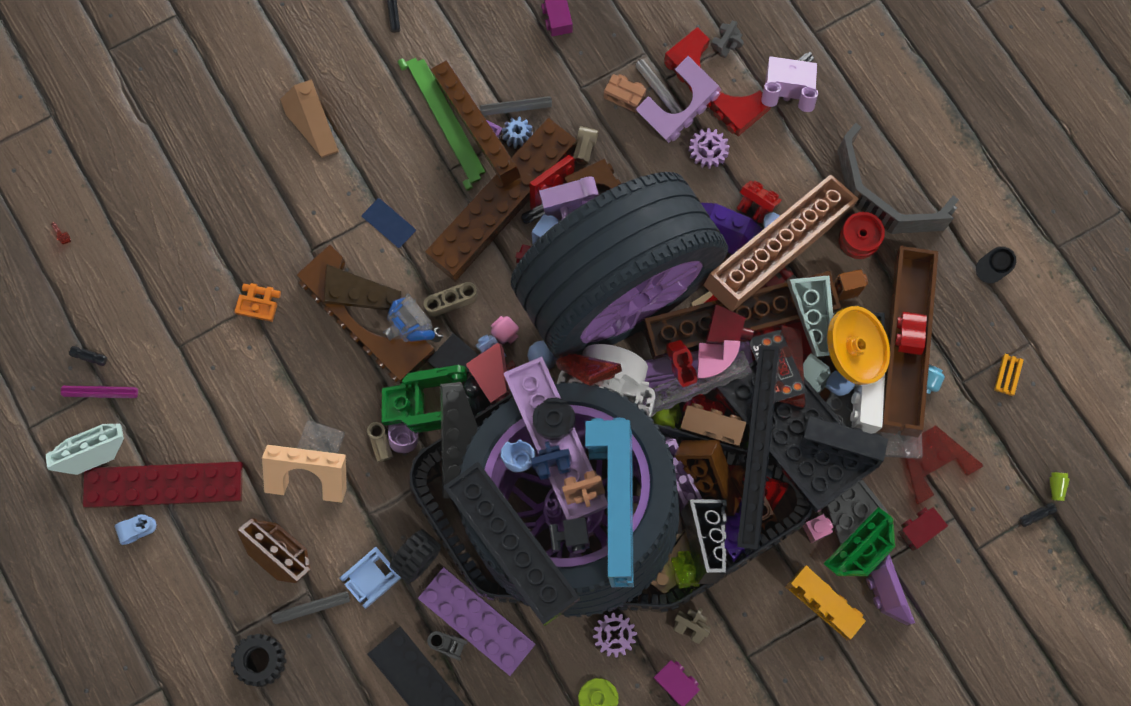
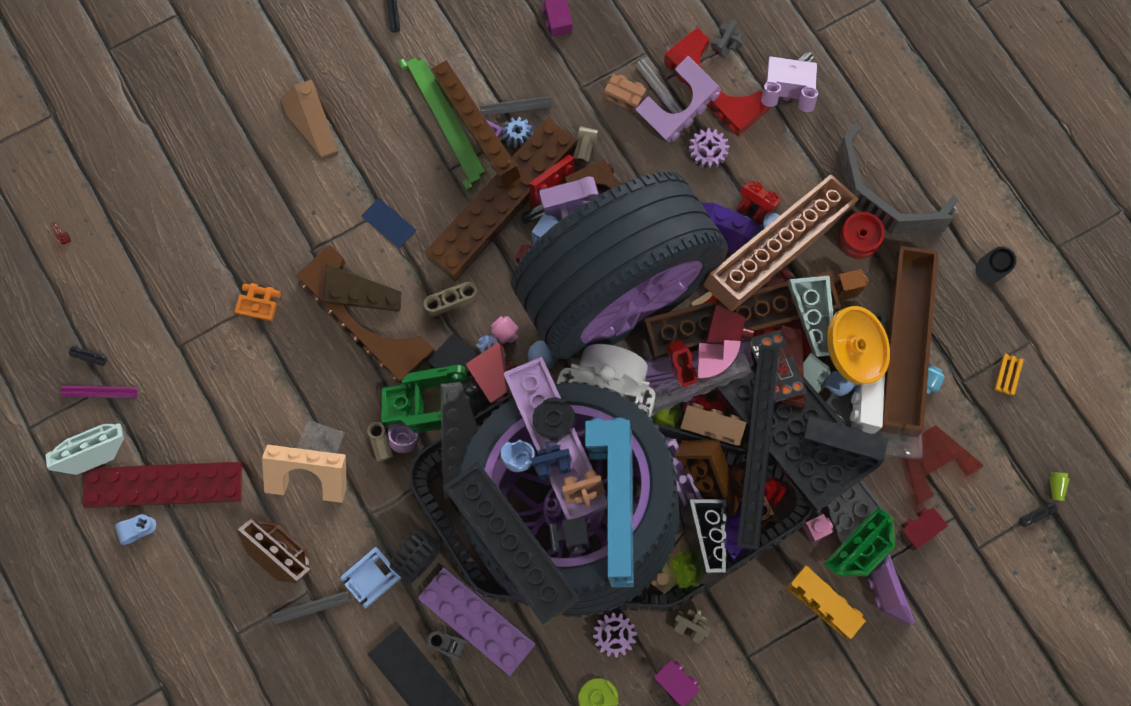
(242, 655): black tyre -> none
(410, 322): torso -> none
(588, 369): clear red wing -> none
(911, 333): red brick -> none

